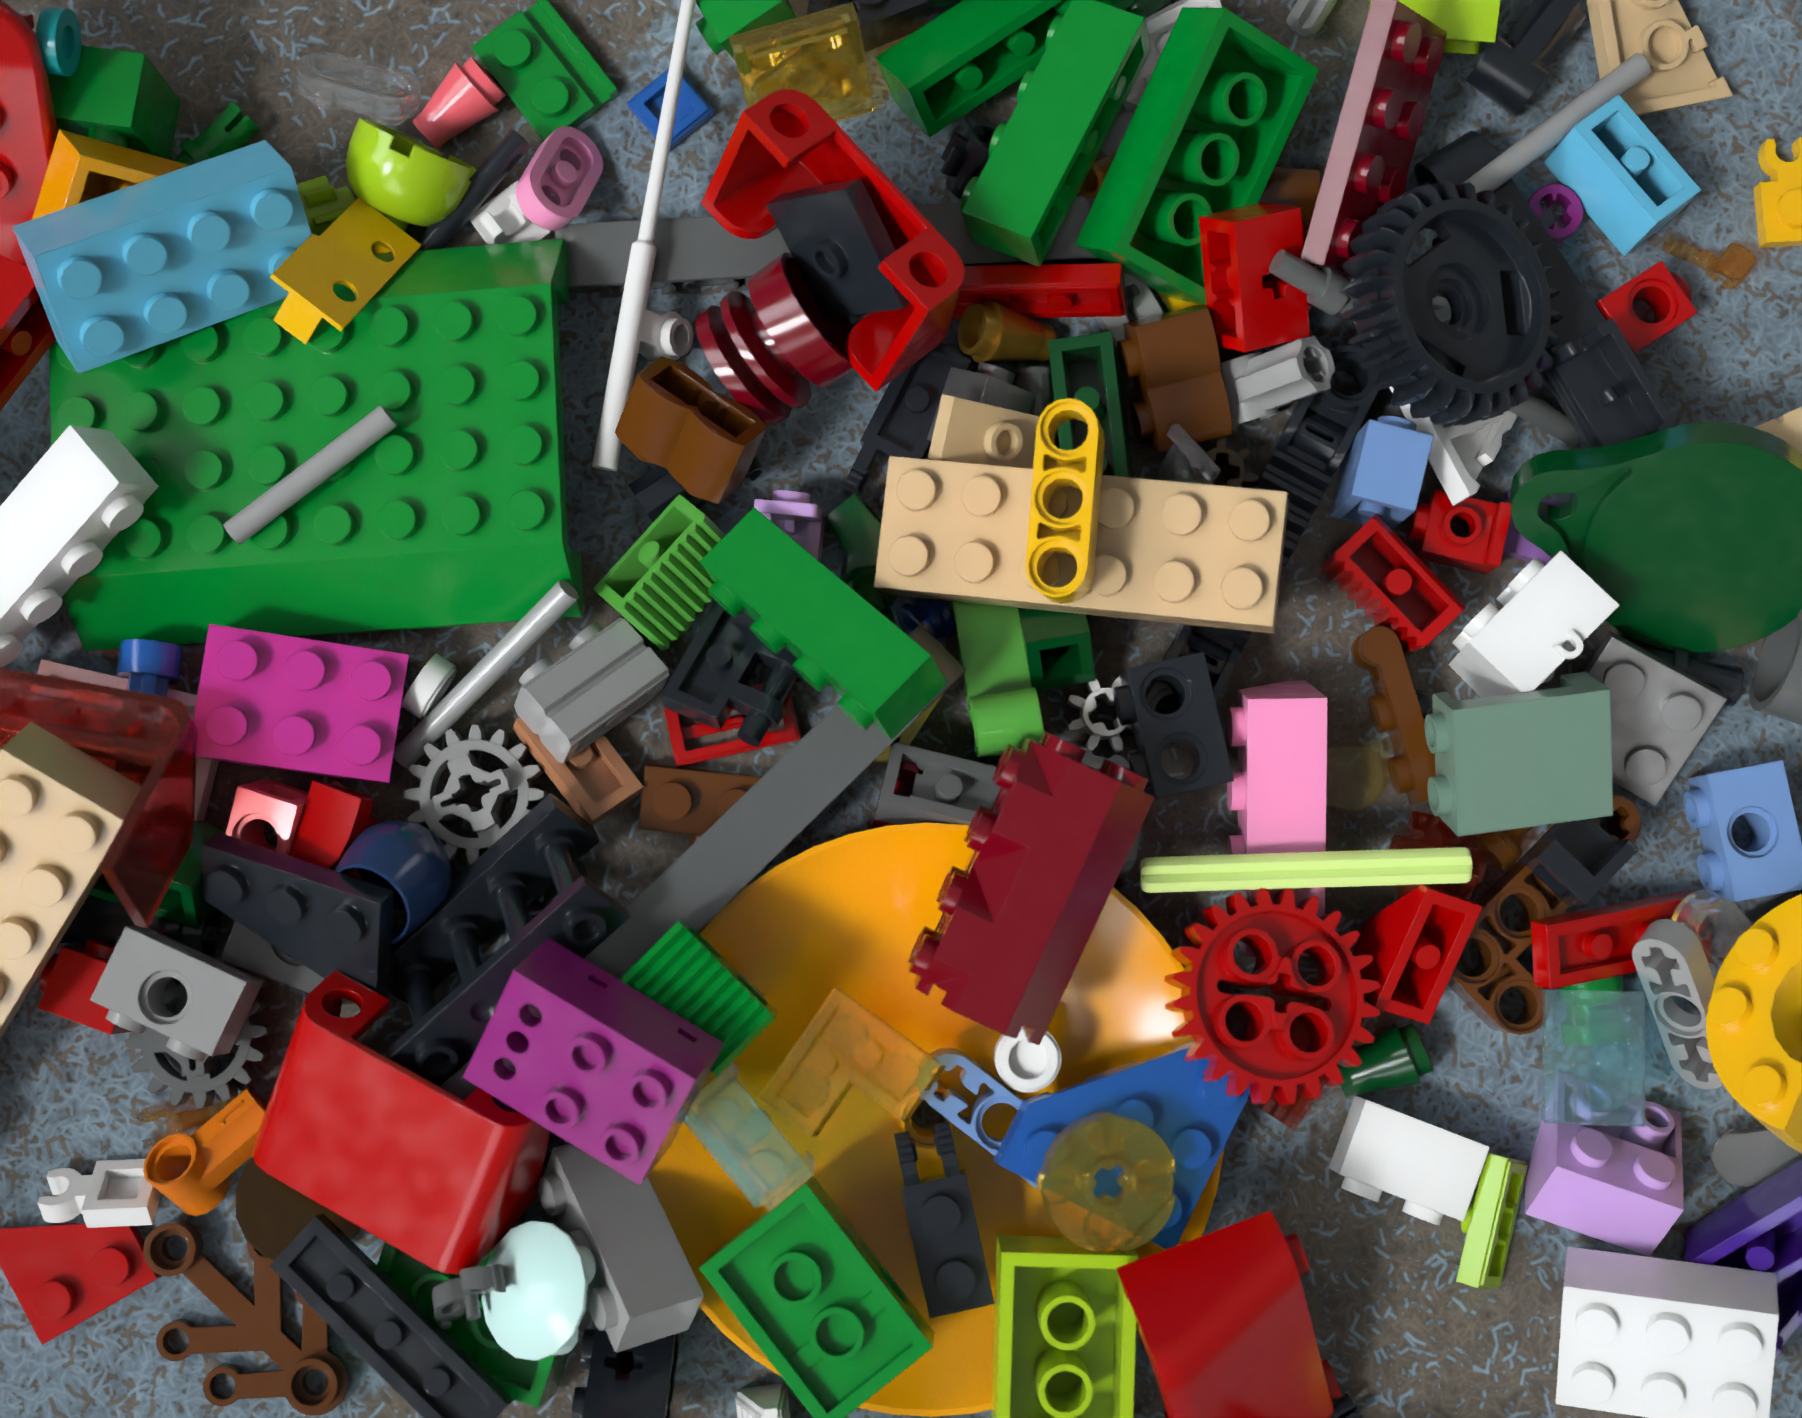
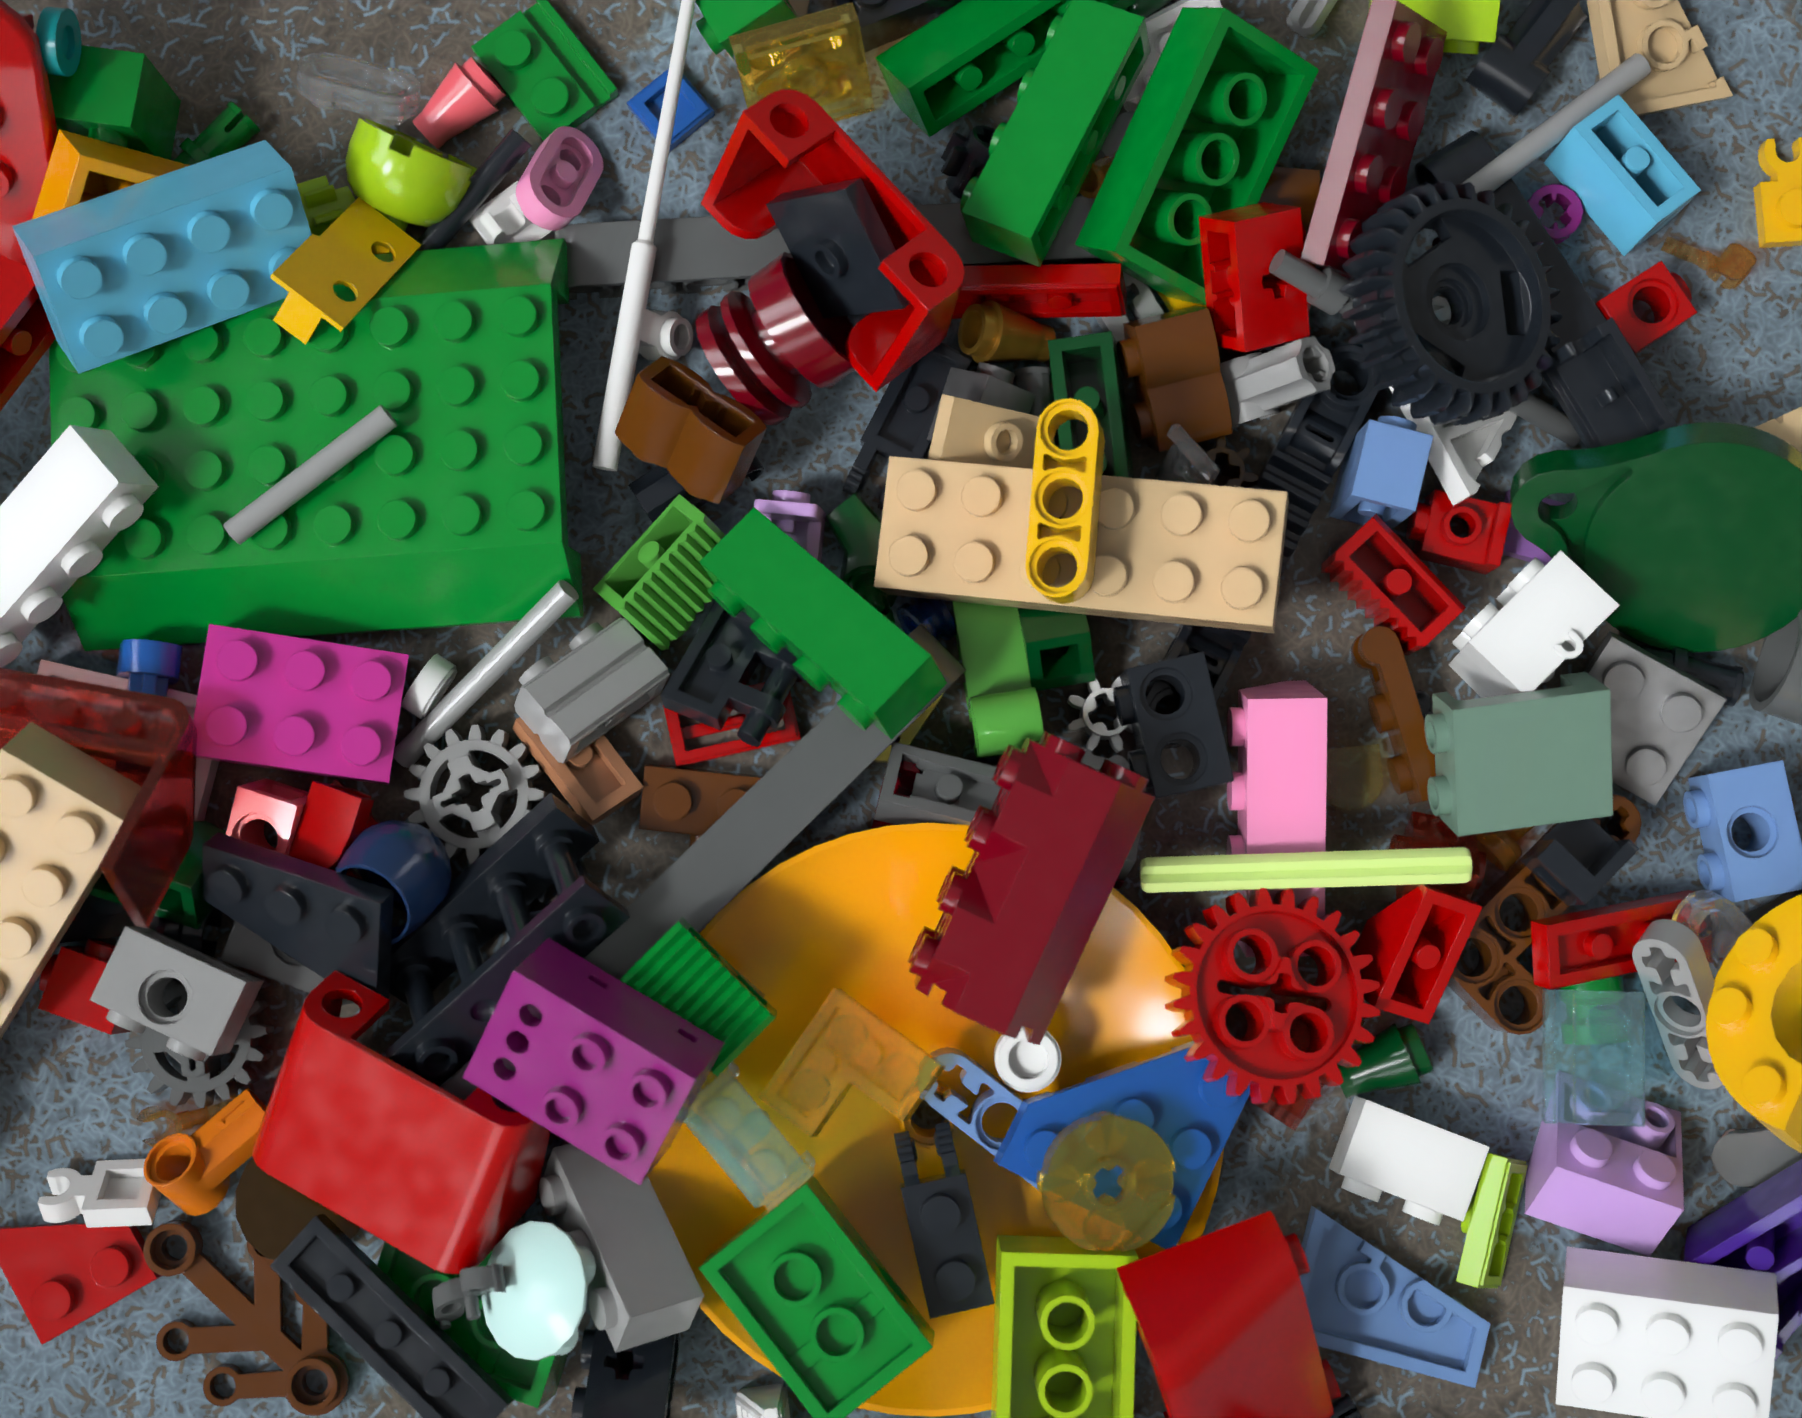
(1384, 1311): none -> medium blue wing

